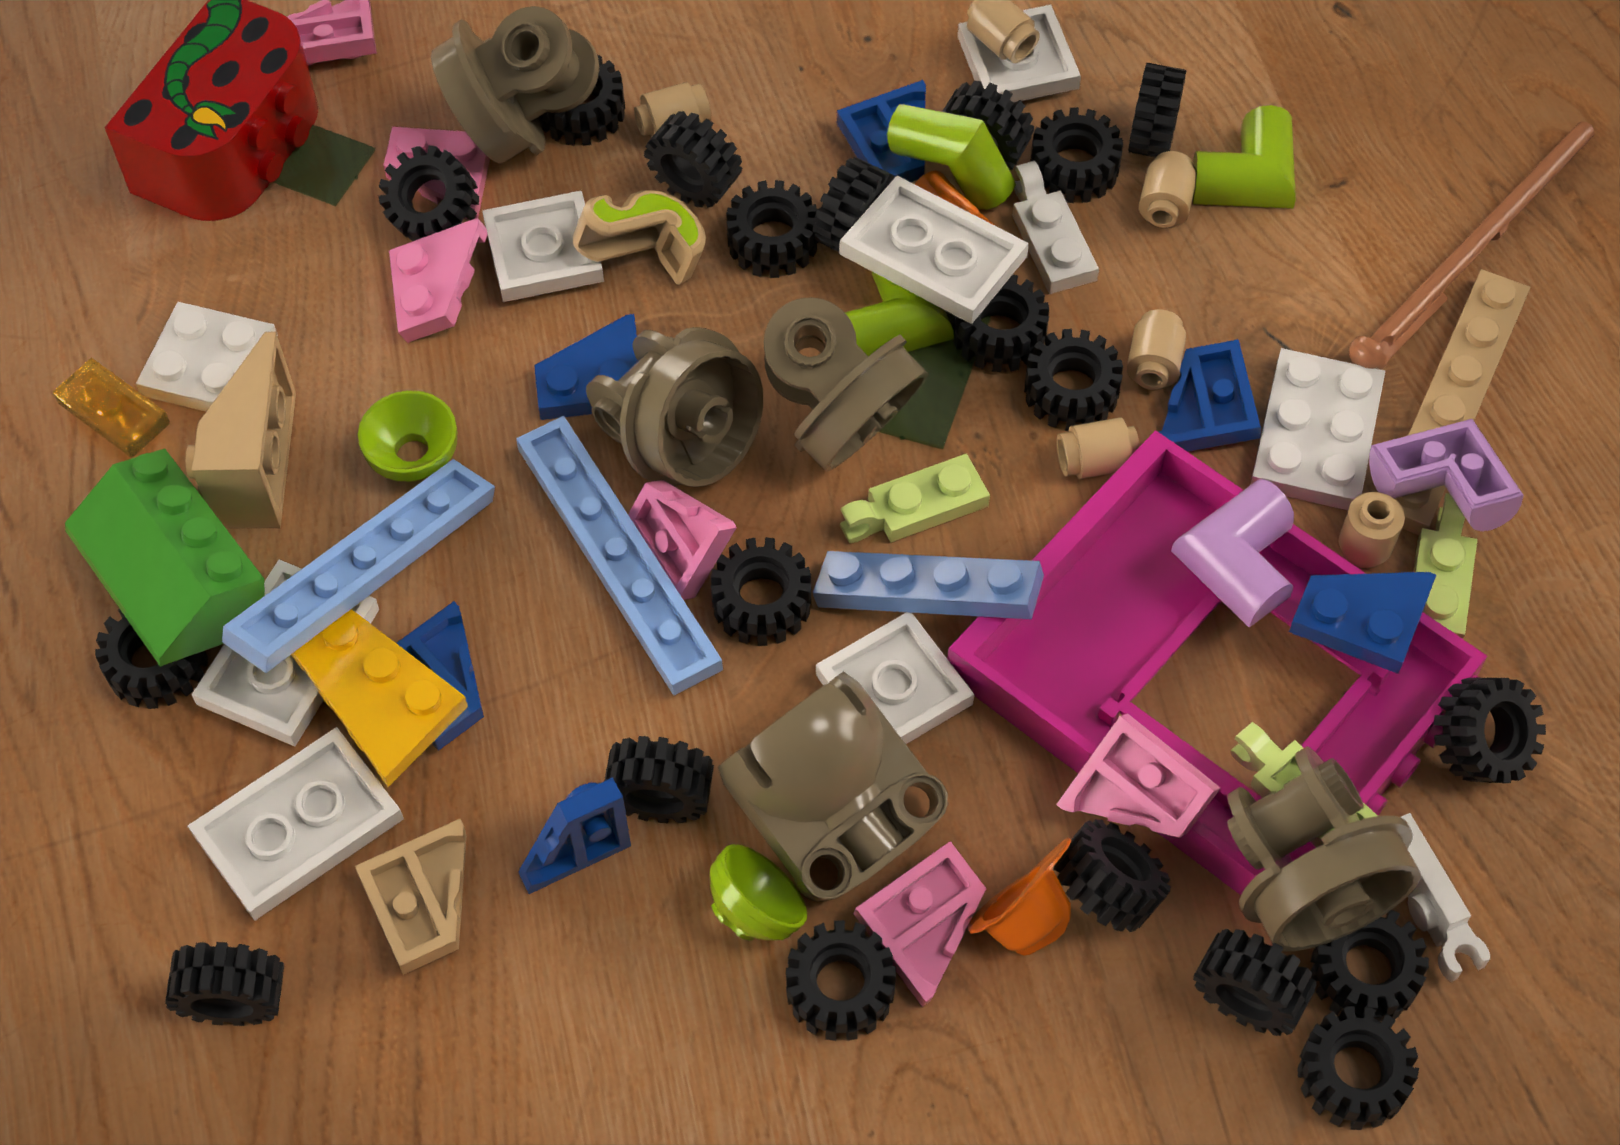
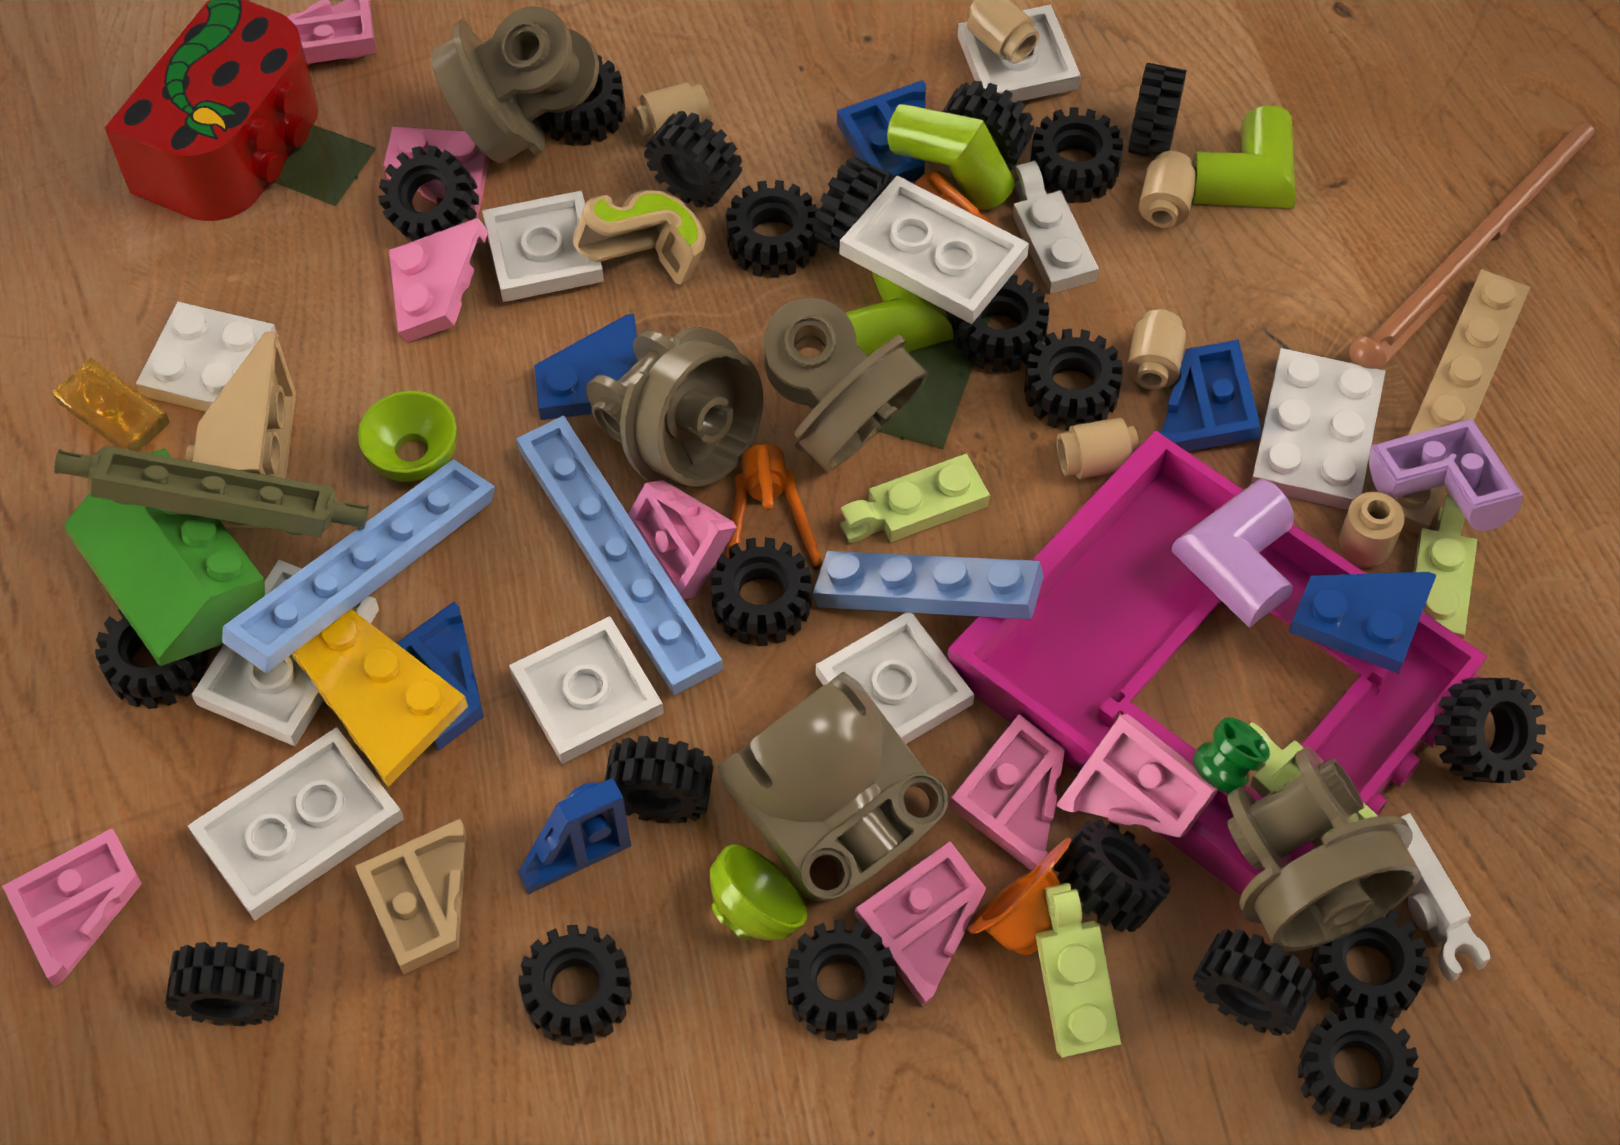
(72, 901): none -> bright pink wing
(210, 491): none -> olive plate
(567, 951): none -> black tyre
(586, 689): none -> white plate
(764, 480): none -> orange plant
(1014, 792): none -> bright pink wing
(1076, 977): none -> yellowish green plate
(1231, 755): none -> green wheel

